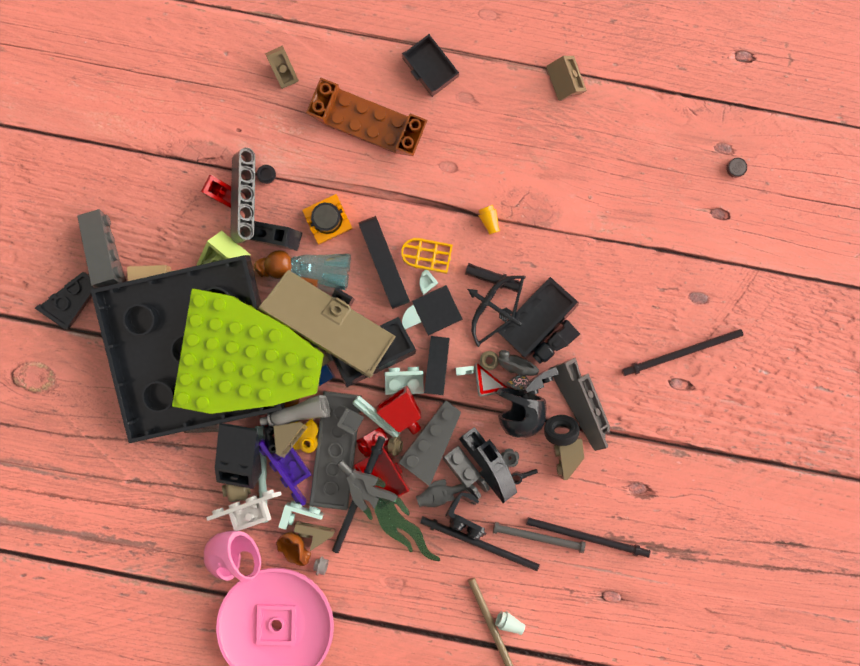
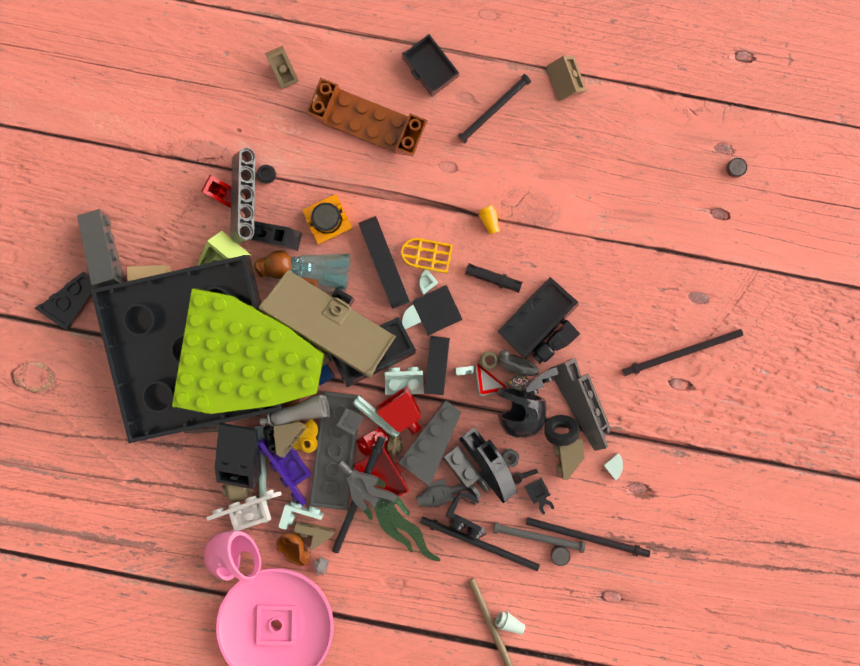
(504, 314): black piece -> none
(525, 80): none -> black bar
(538, 492): none -> black plate
(560, 555): none -> tile
(614, 466): none -> light aqua tile

